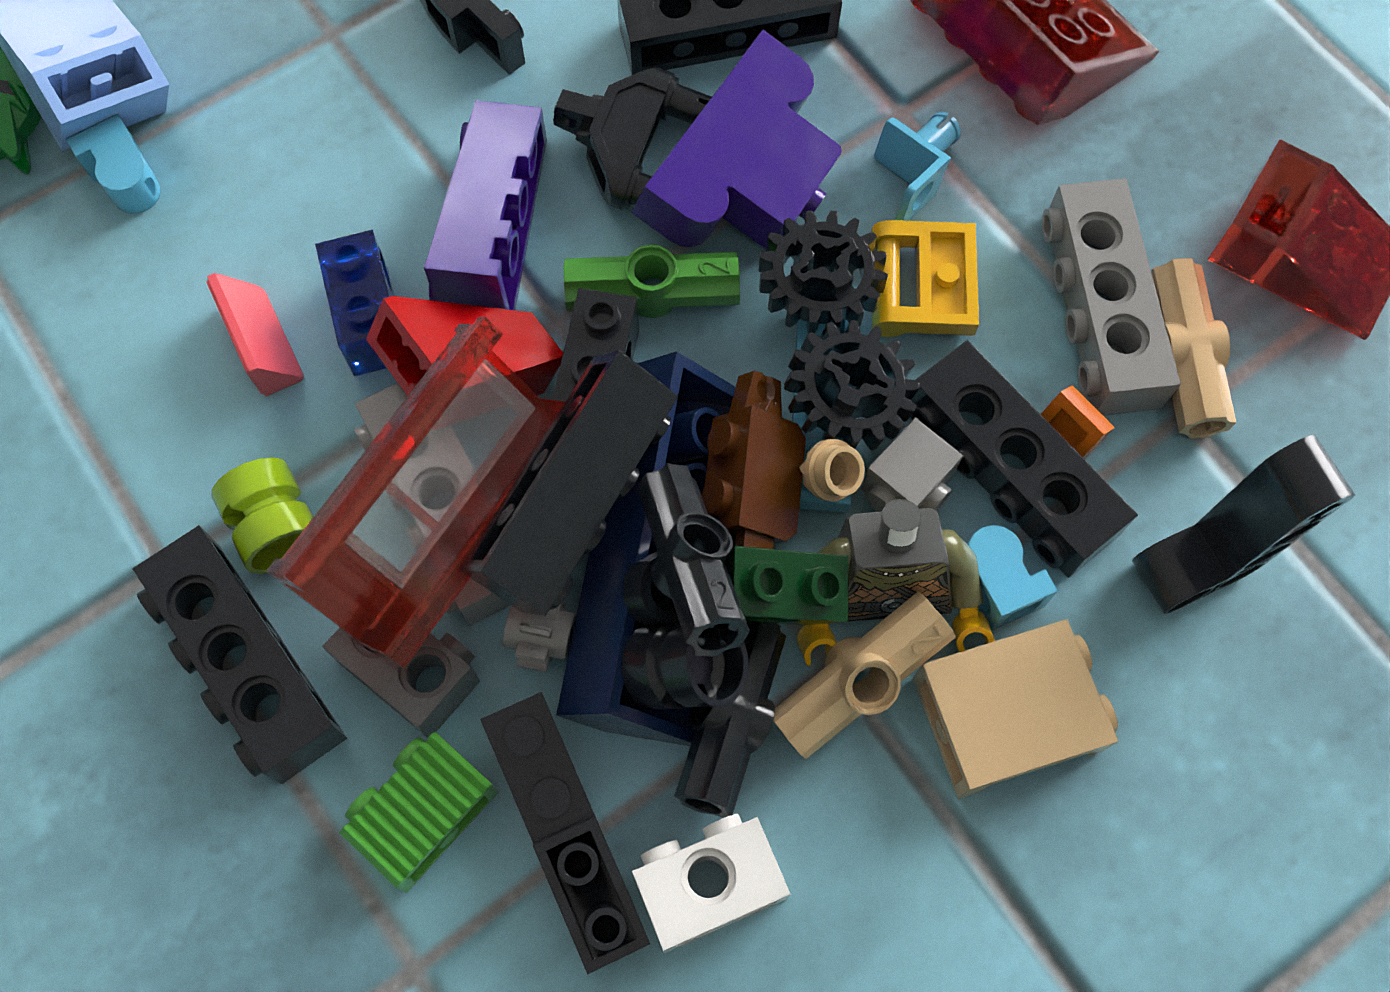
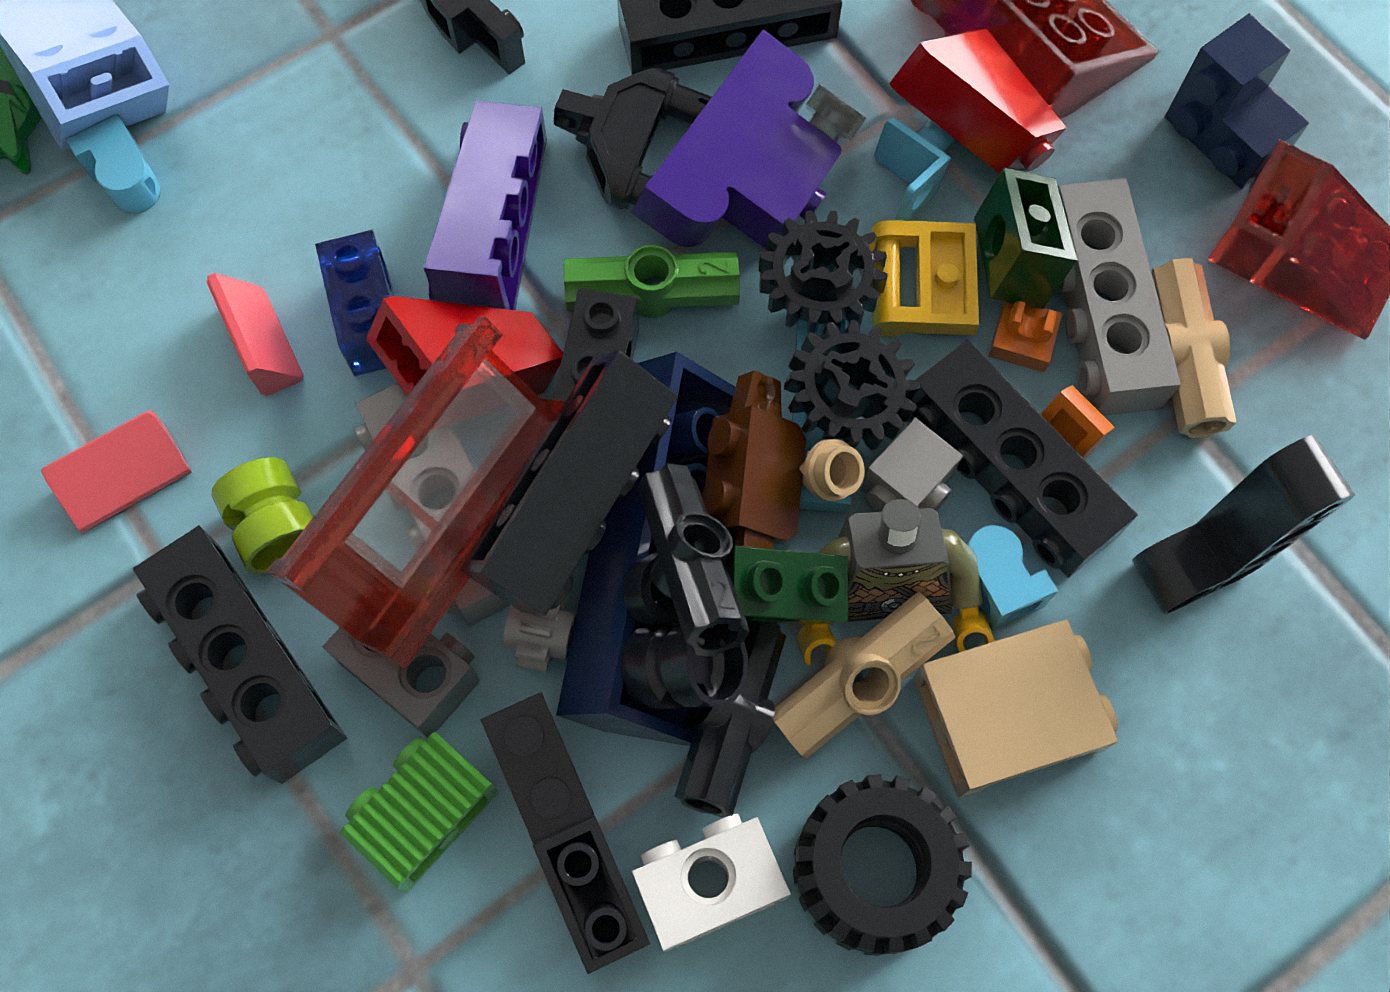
(116, 470): none -> coral slope
(833, 115): none -> clear smoke plate
(934, 848): none -> black tyre
(980, 100): none -> red slope
(1024, 238): none -> dark green brick
(1025, 335): none -> orange tile
(1229, 103): none -> dark blue brick

